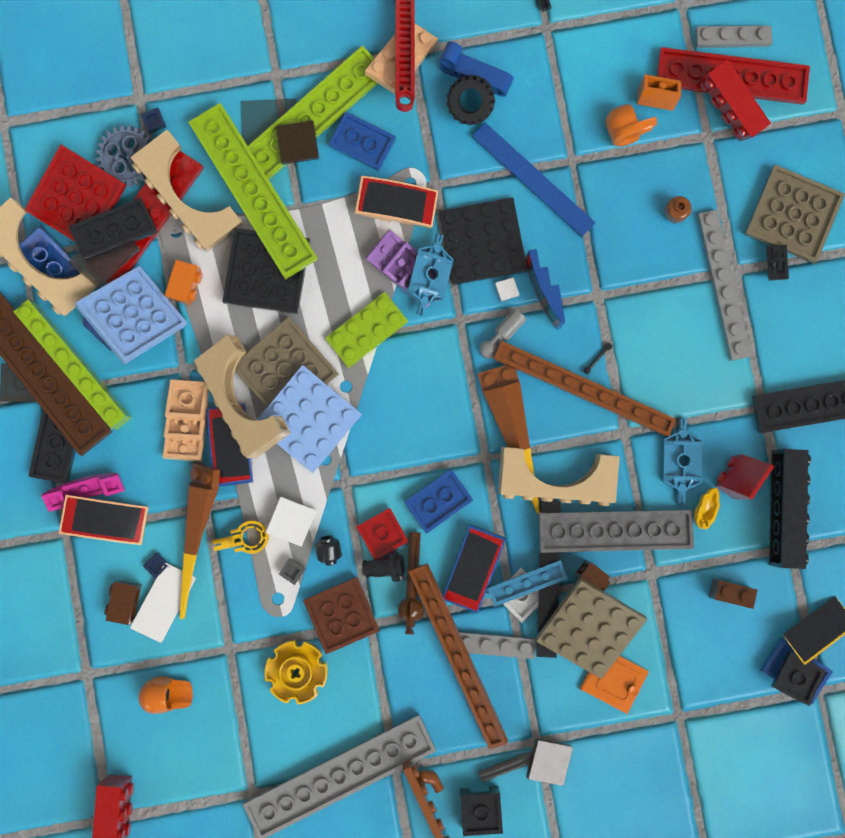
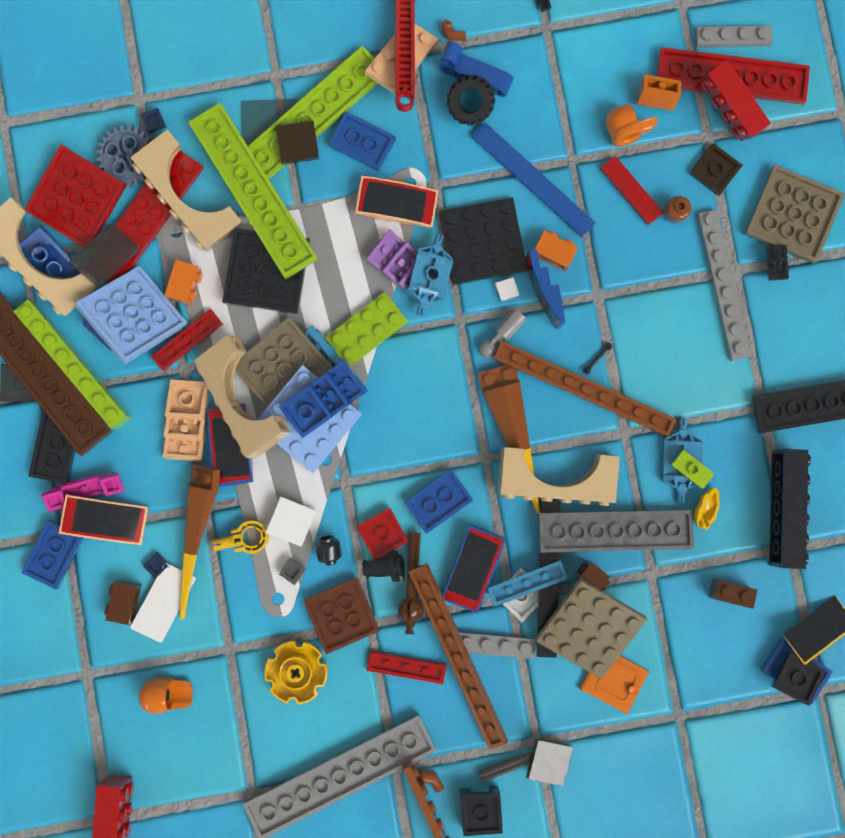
(51, 555): none -> blue plate
(113, 229): black tile -> none
(187, 340): none -> red tile
(323, 398): none -> blue slope
(325, 349): none -> dark azure plate
(406, 667): none -> red tile
(450, 32): none -> dark orange arm
(555, 250): none -> orange brick
(631, 190): none -> red tile
(692, 469): none -> lime plate
(715, 169): none -> dark brown tile
(743, 477): red slope -> none

